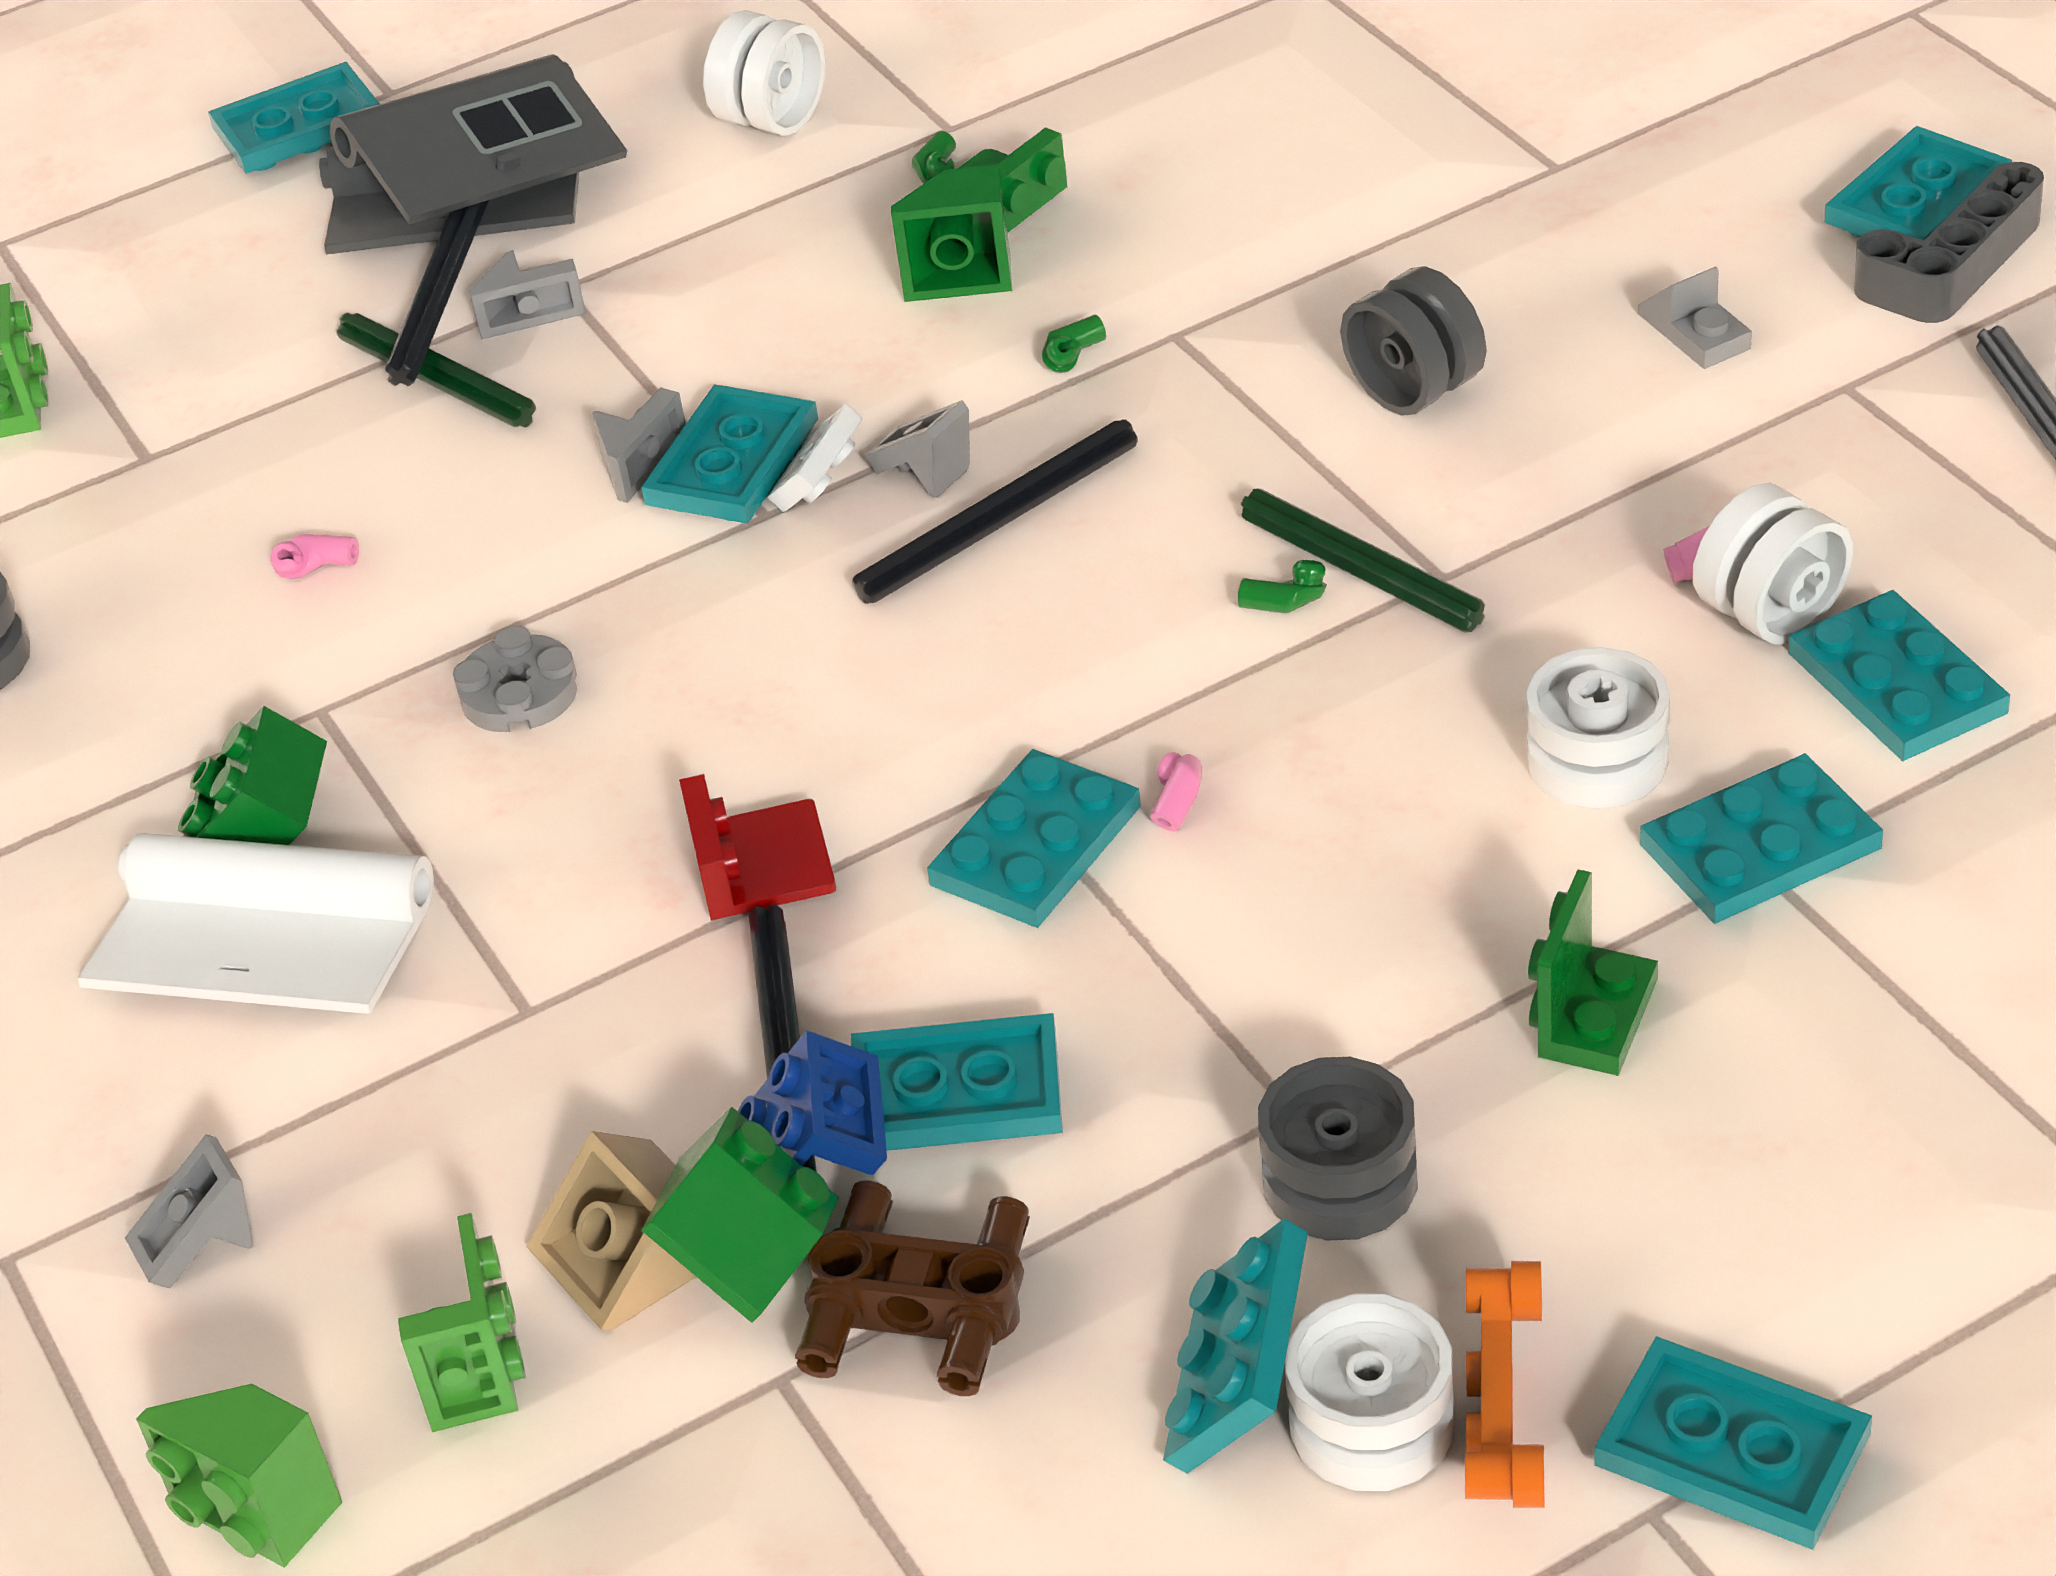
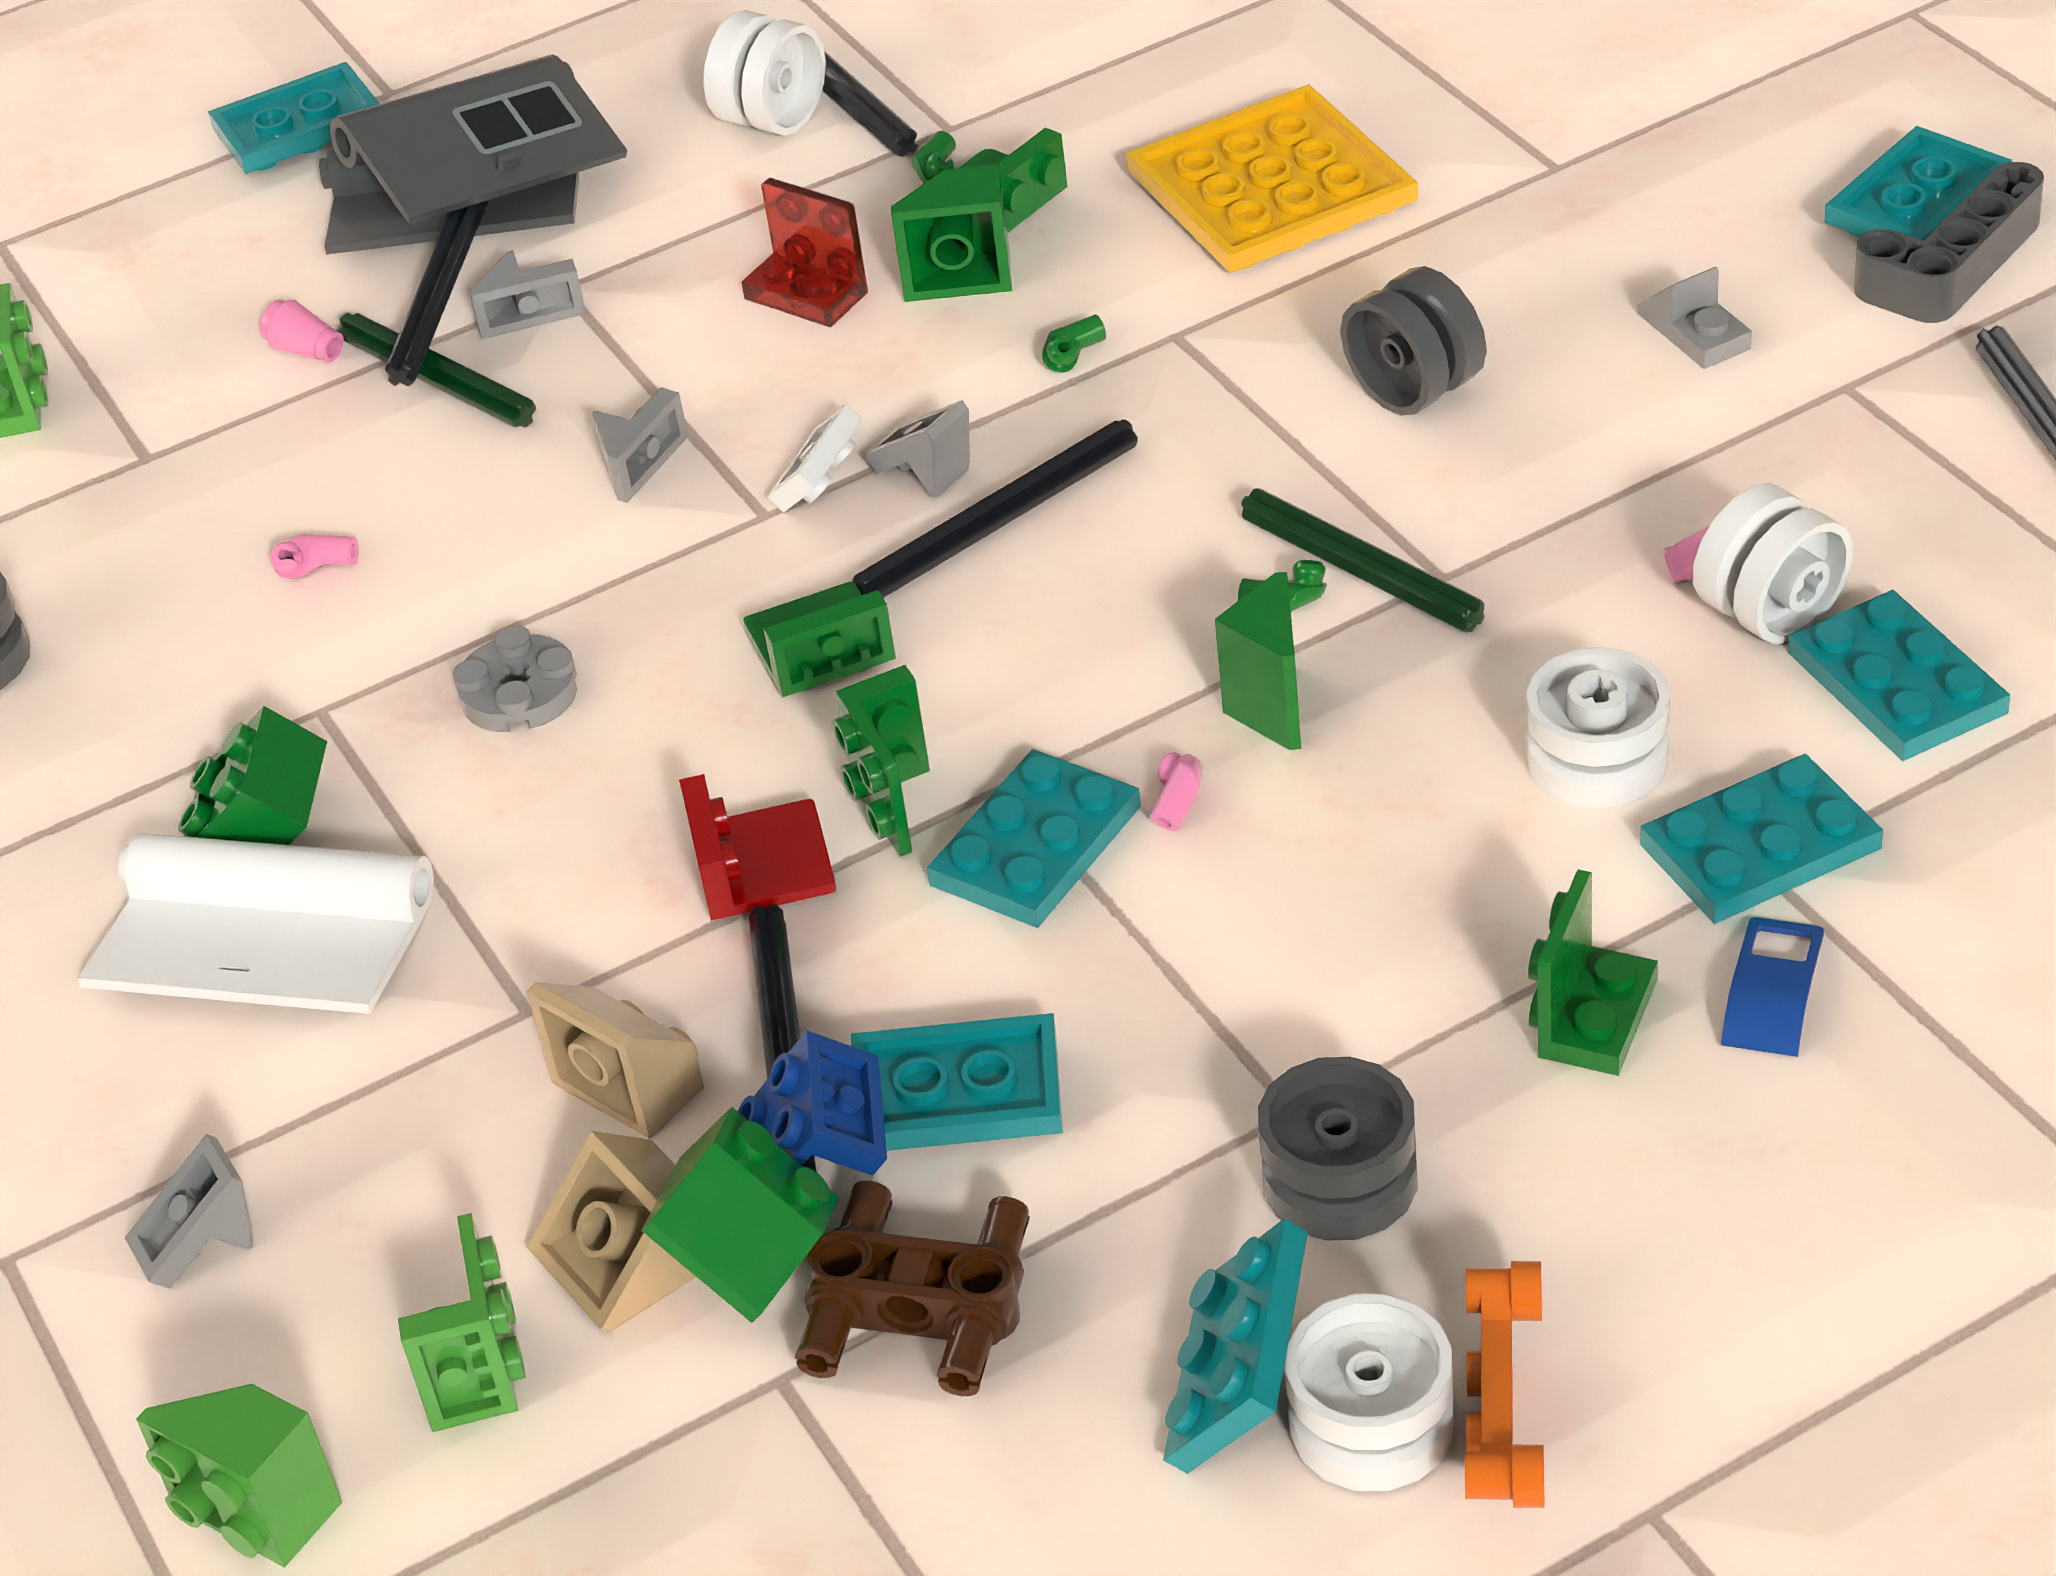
(298, 331): none -> bright pink cone
(615, 1055): none -> tan slope
(730, 453): teal plate -> none
(815, 255): none -> clear red bracket
(822, 637): none -> green bracket
(868, 109): none -> black axle
(884, 746): none -> green bracket
(1259, 662): none -> green slope
(1271, 178): none -> yellow plate
(1733, 1442): teal plate -> none
(1769, 992): none -> blue piece

